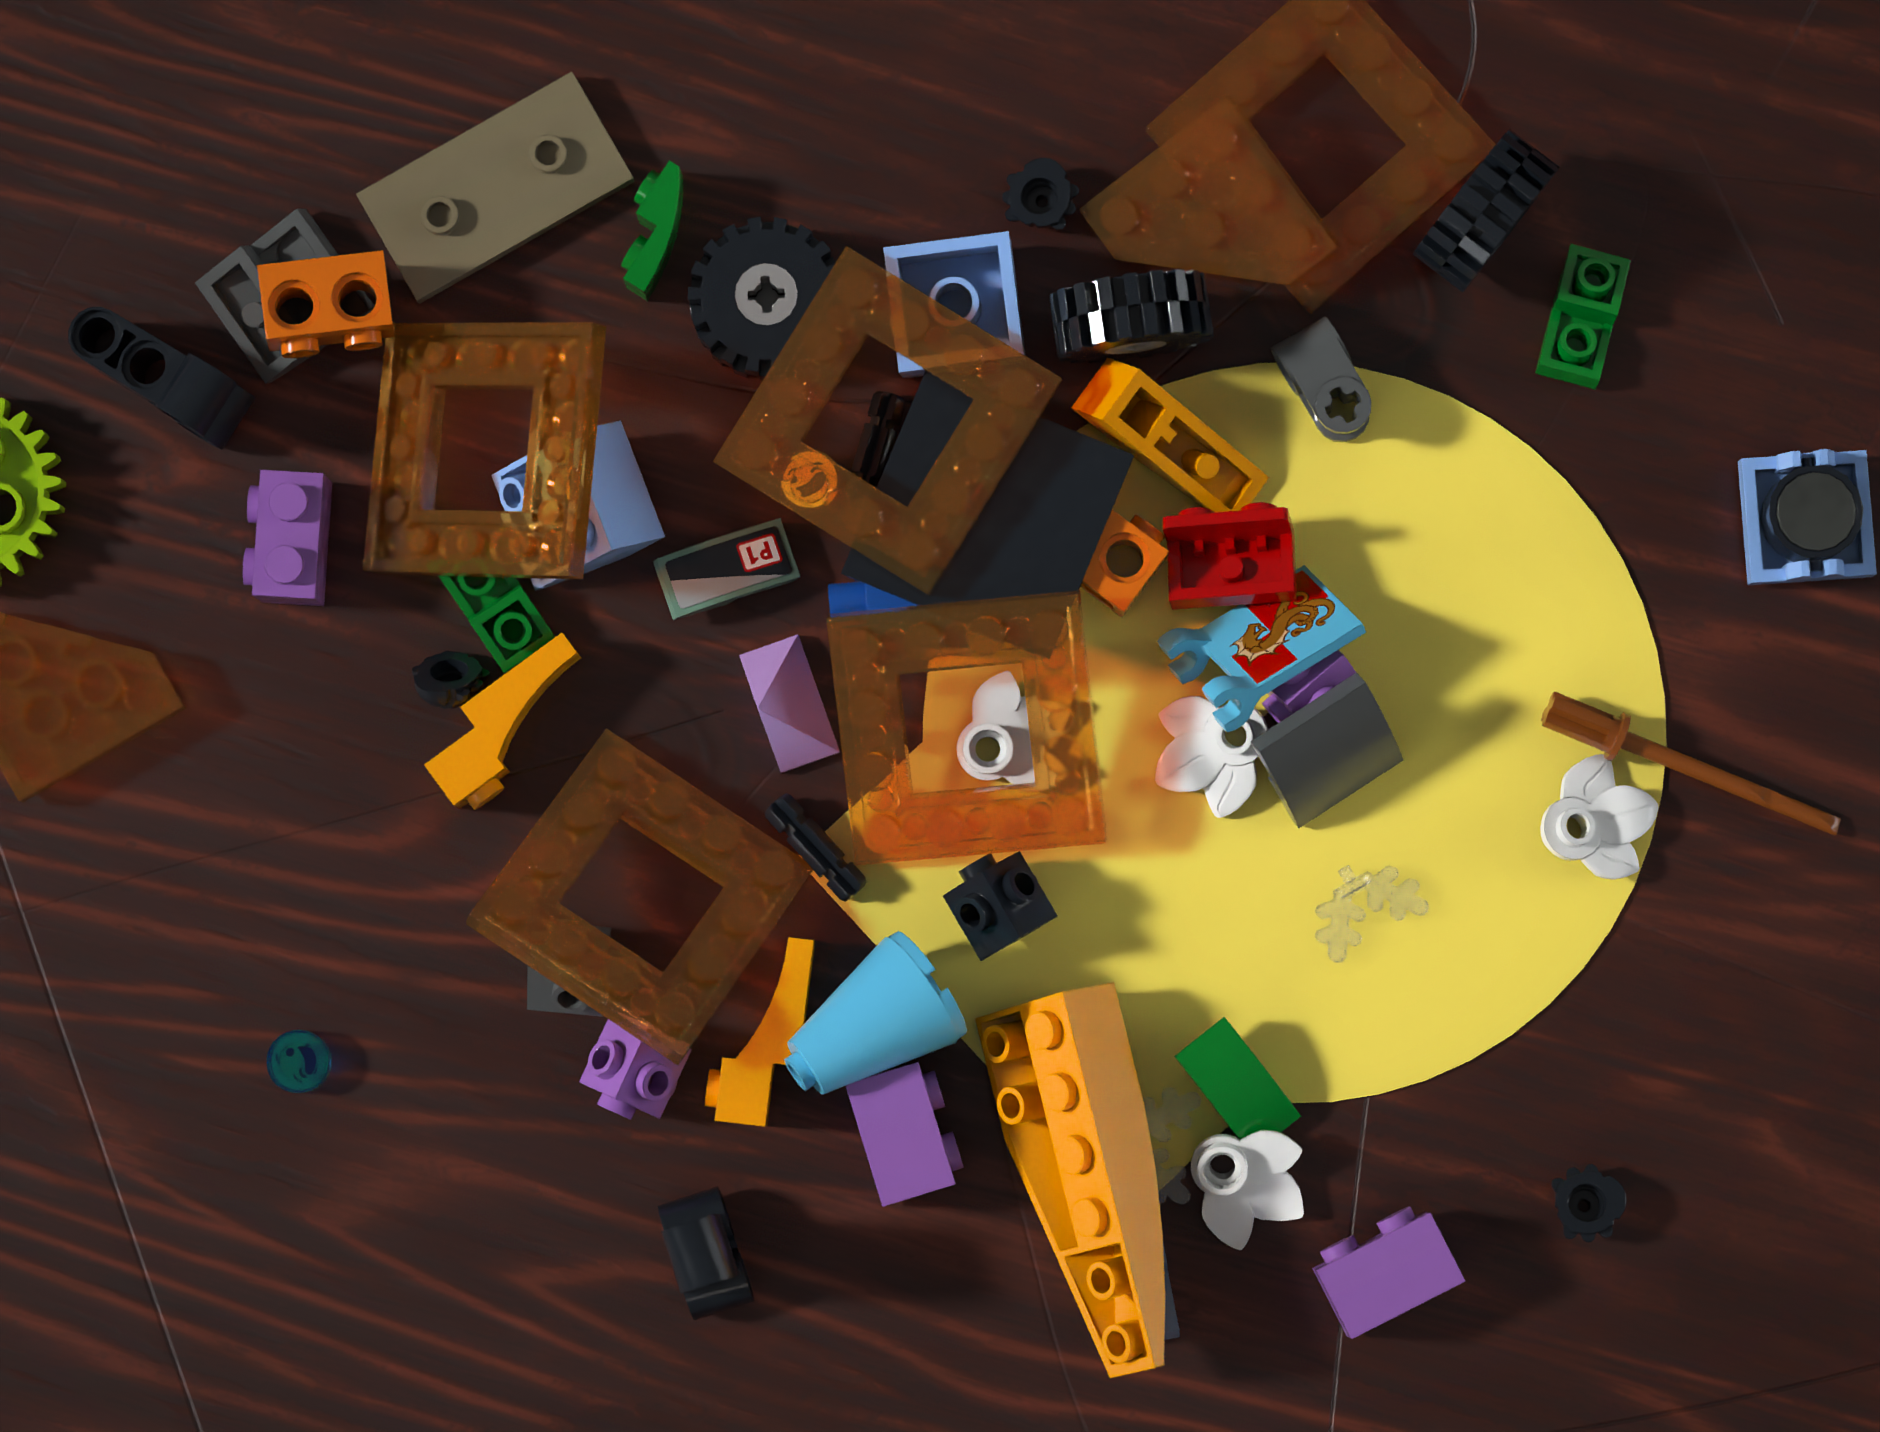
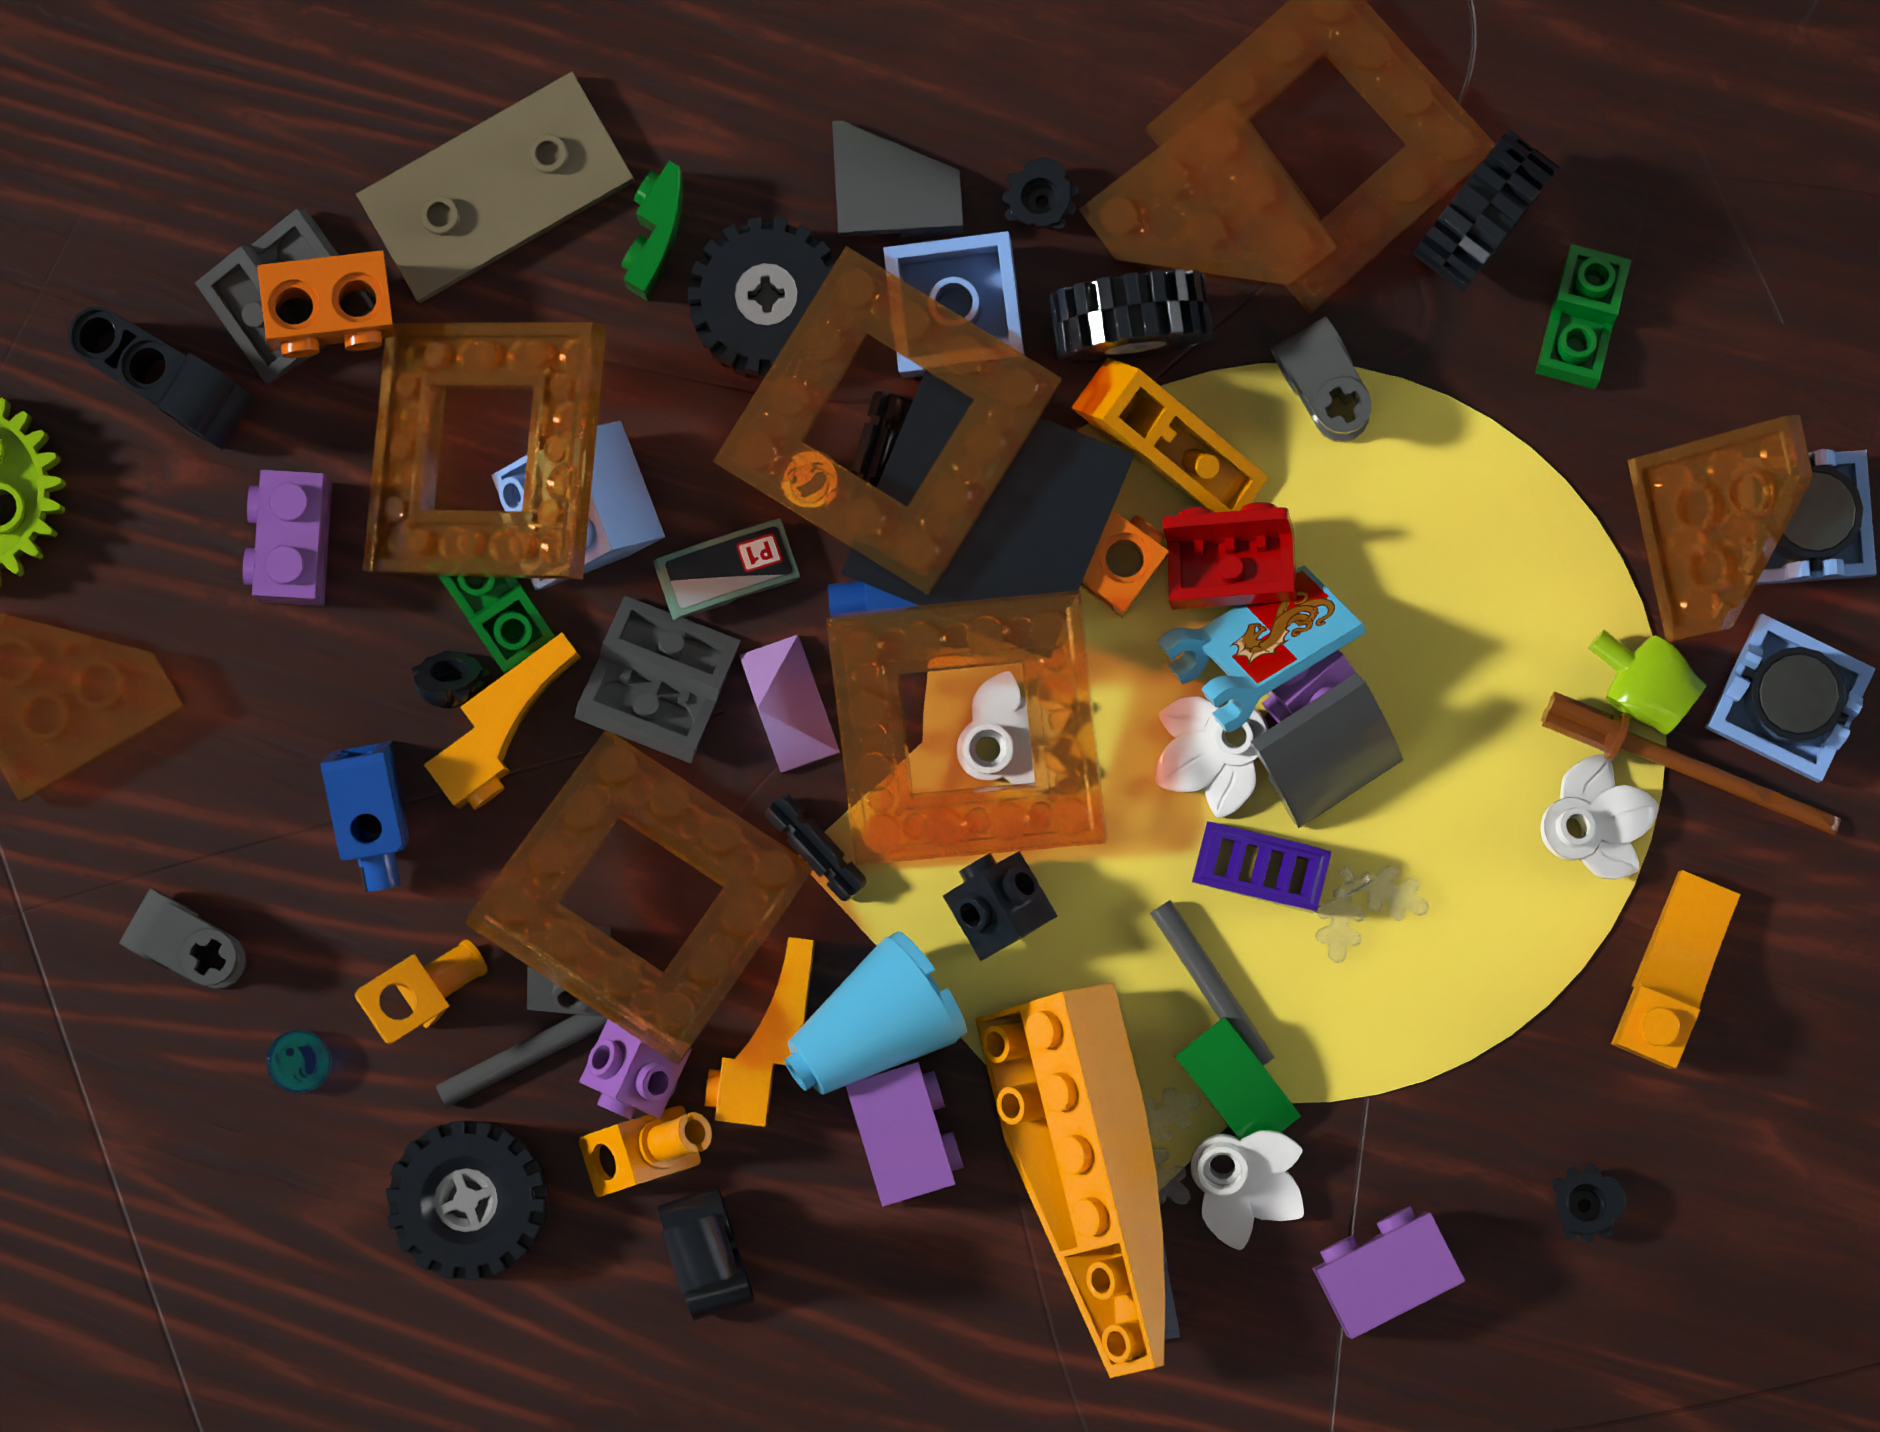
(176, 939): none -> dark grey piece
(367, 783): none -> blue torso
(422, 989): none -> light orange bracket
(438, 1212): none -> black wheel
(518, 1057): none -> dark grey bar
(646, 1148): none -> light orange bracket
(657, 679): none -> dark grey slope
(892, 188): none -> dark grey slope
(1208, 978): none -> dark grey bar
(1313, 881): none -> dark purple slope
(1651, 682): none -> lime piece
(1675, 970): none -> light orange slope
(1716, 517): none -> clear orange plate
(1790, 698): none -> piece

